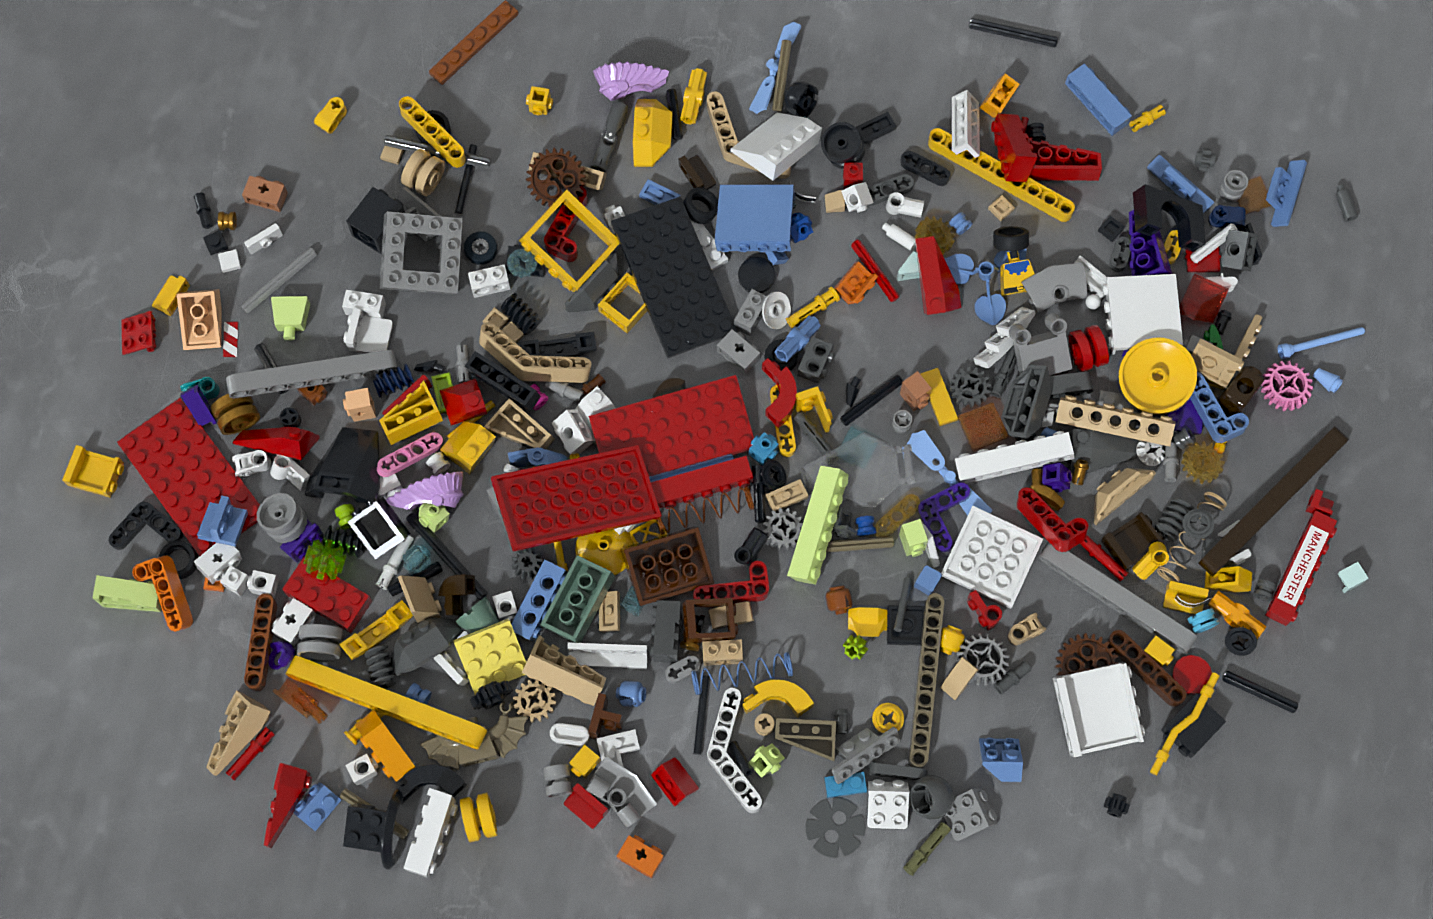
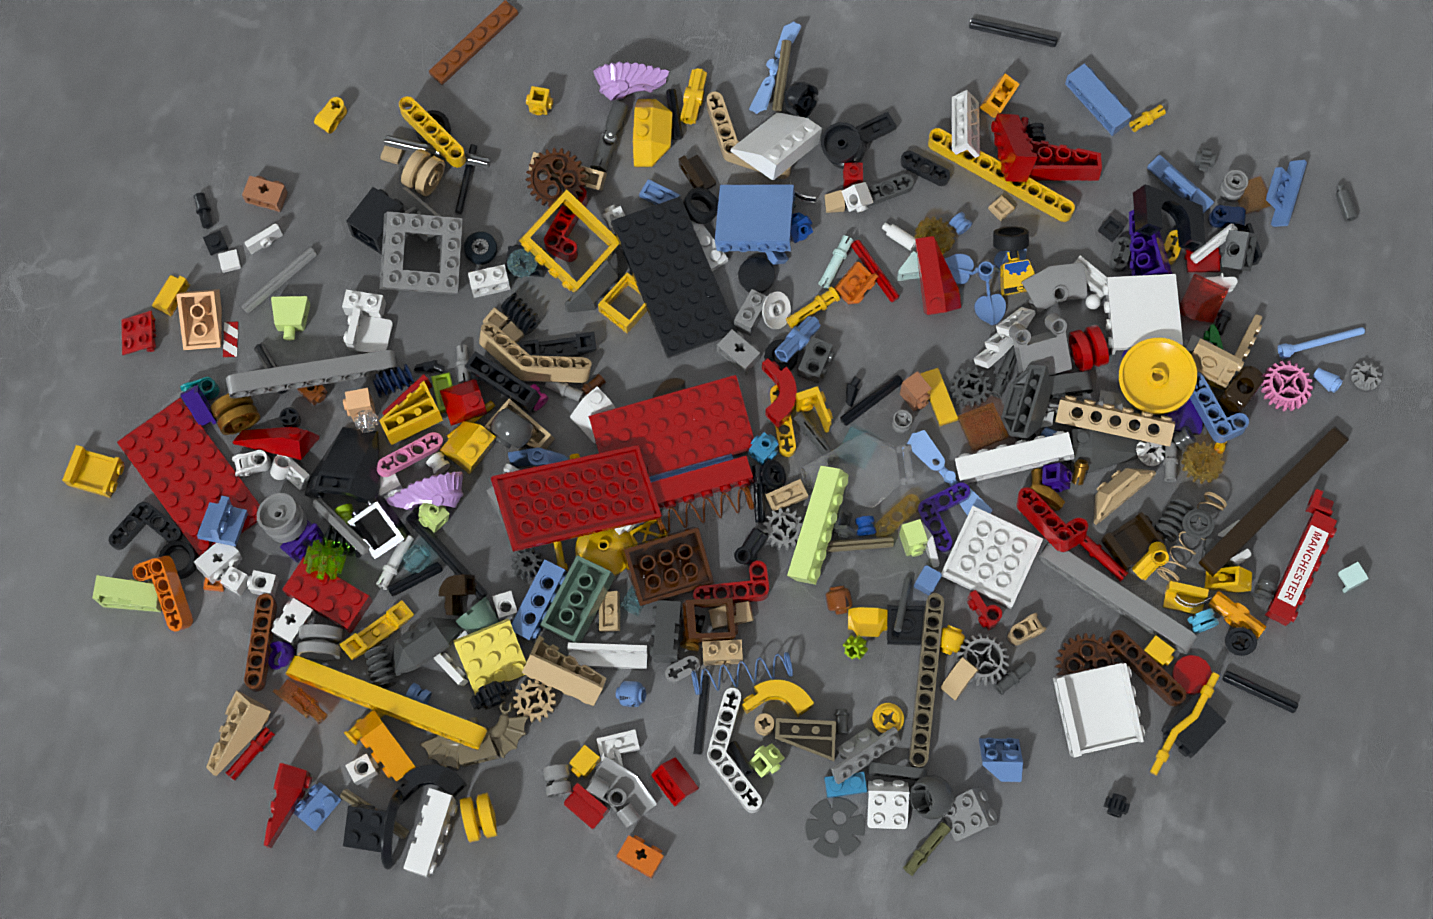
(227, 221): pearl gold wheel -> none
(341, 526): none -> light grey axle
(366, 421): none -> clear gear
(420, 598): tan slope -> none
(511, 429): none -> dark grey wheel
(569, 734): white tile -> none
(582, 436): white brick -> none
(602, 717): reddish brown bracket -> none
(838, 256): none -> light aqua pin
(906, 205): white piece -> none
(1358, 378): none -> light grey gear

